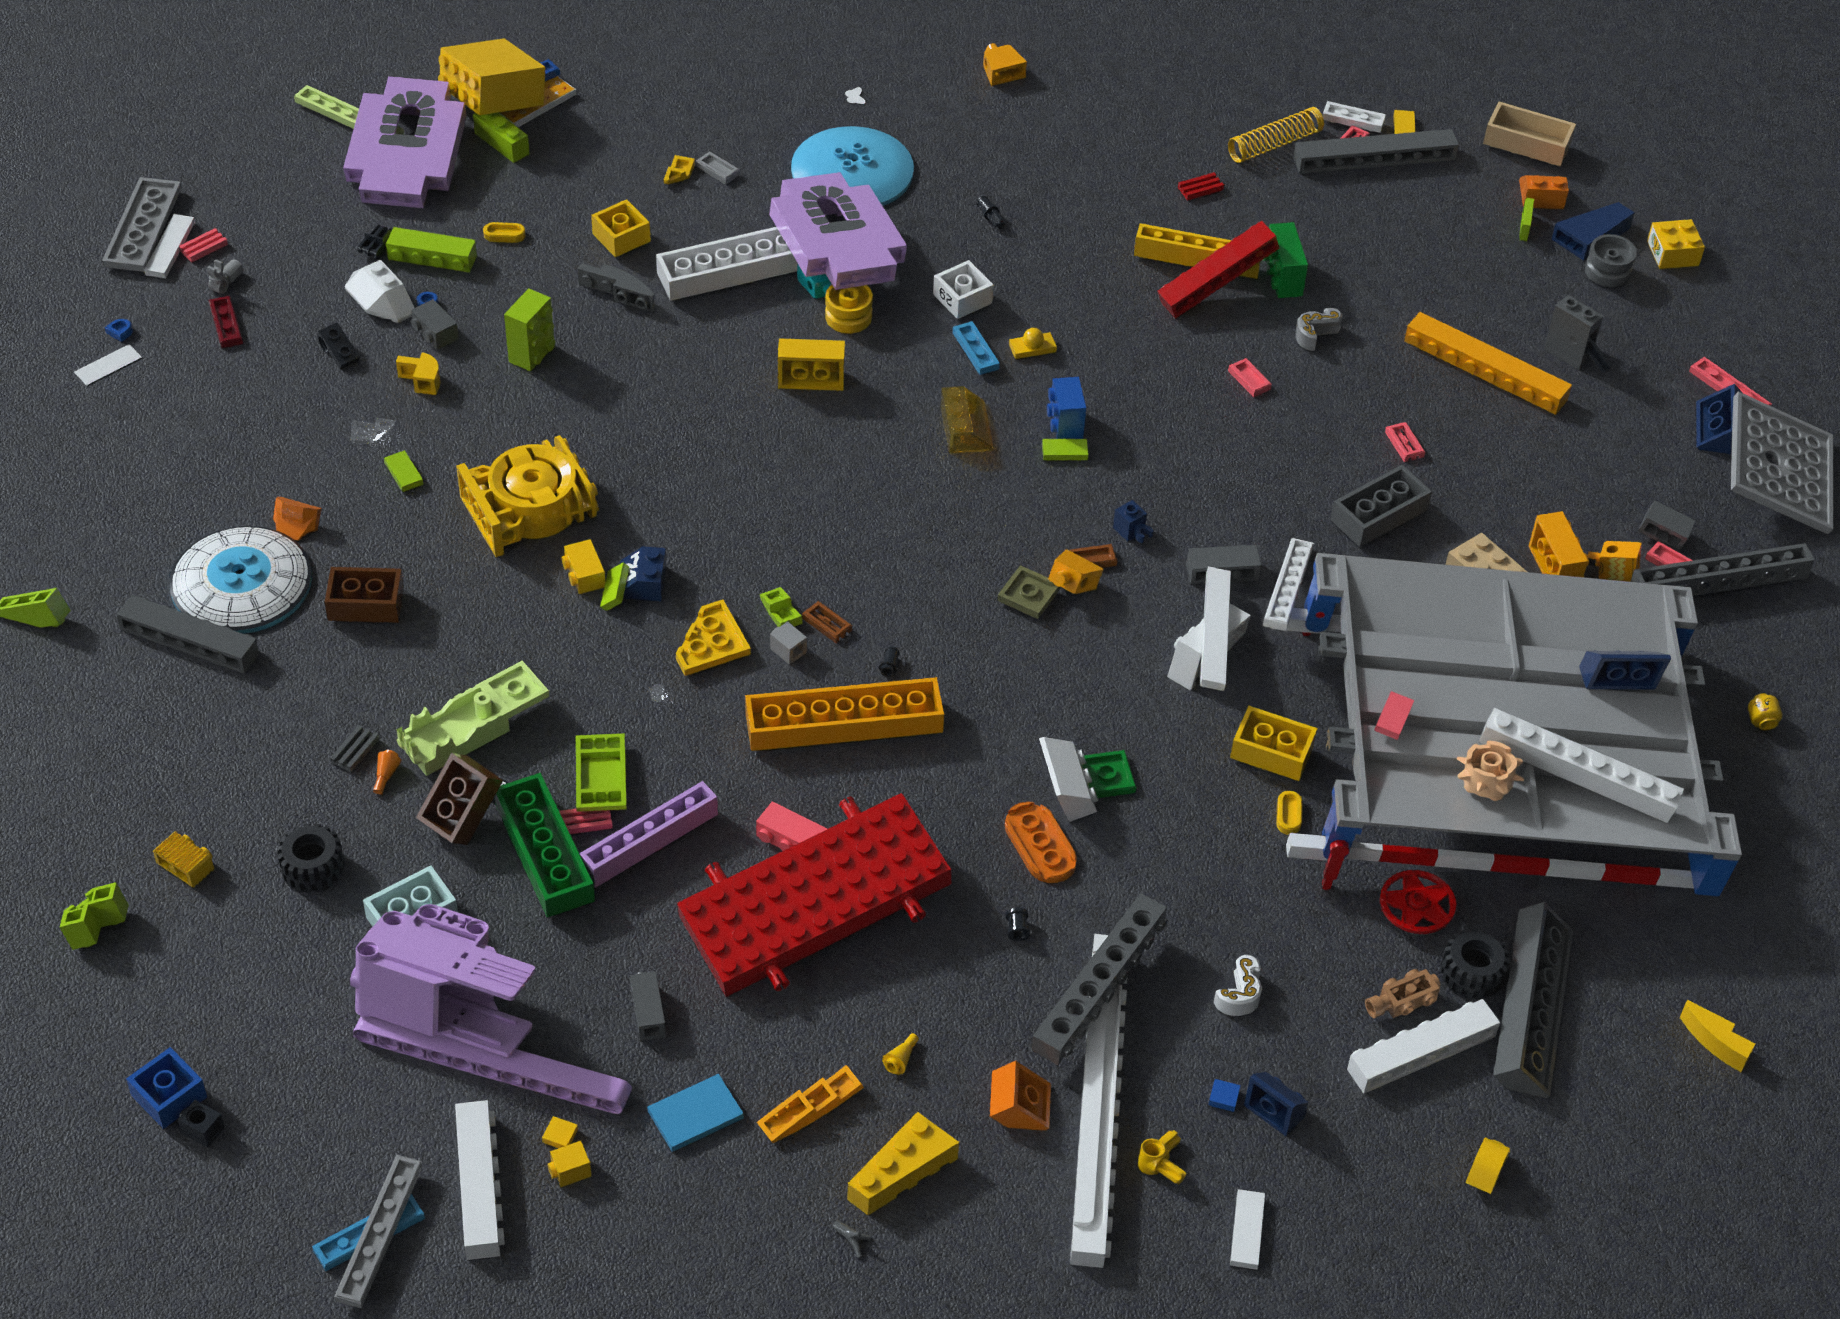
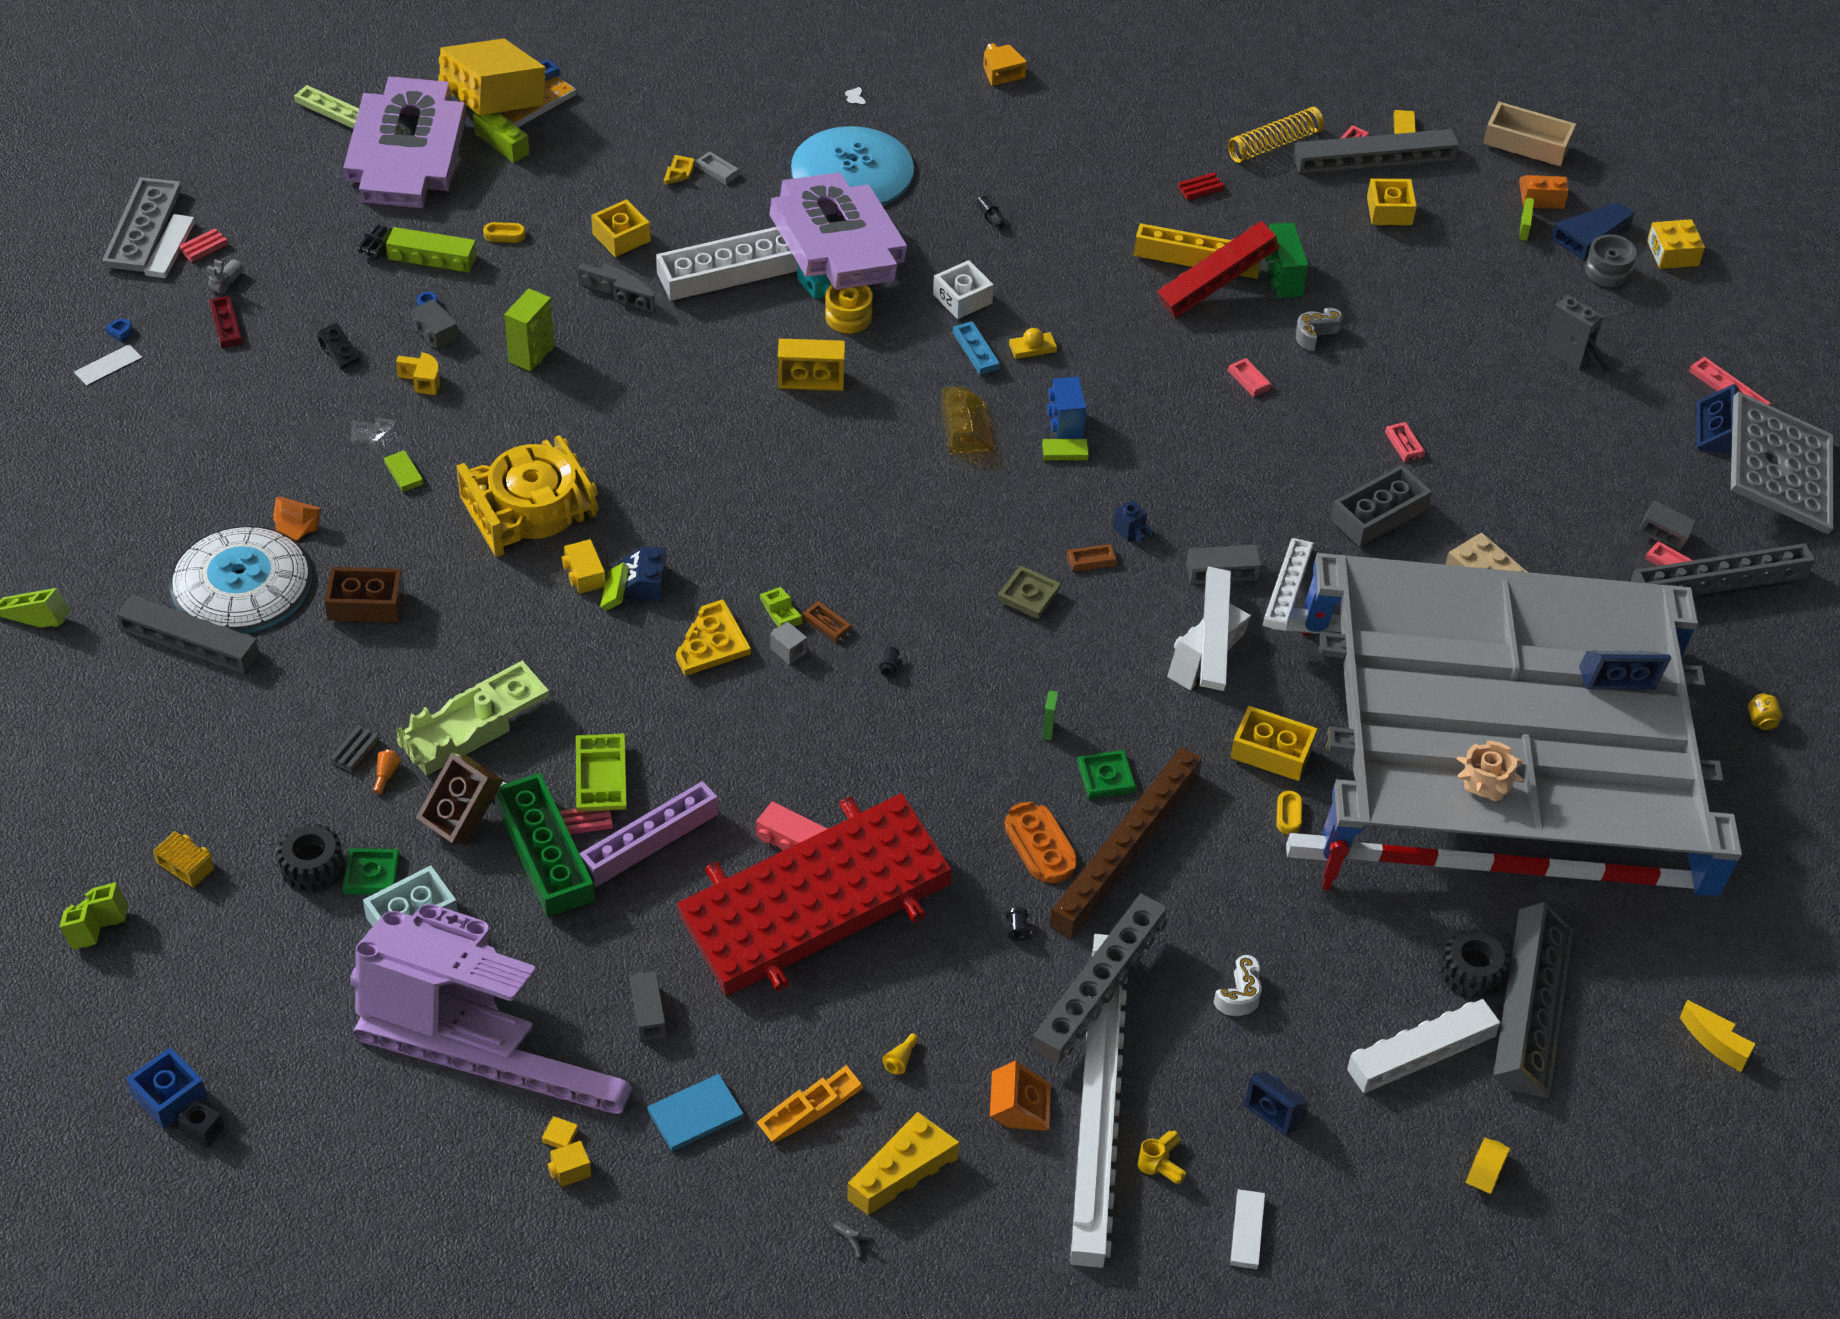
(341, 1245): dark azure tile -> none
(370, 870): none -> green tile
(378, 1231): light grey tile -> none
(380, 292): white wedge -> none
(477, 1180): white brick -> none
(657, 693): clear piece -> none
(844, 714): light orange brick -> none
(1049, 715): none -> bright green tile
(1069, 777): white slope -> none
(1071, 573): light orange torso -> none
(1125, 843): none -> reddish brown brick
(1224, 1095): blue tile -> none
(1353, 116): white plate -> none
(1391, 202): none -> yellow brick
(1394, 715): coral tile -> none
(1405, 994): medium nougat brick -> none
(1417, 901): red wheel -> none
(1488, 363): light orange brick -> none
(1557, 547): light orange brick -> none
(1583, 766): white brick -> none
(1617, 560): light orange torso -> none

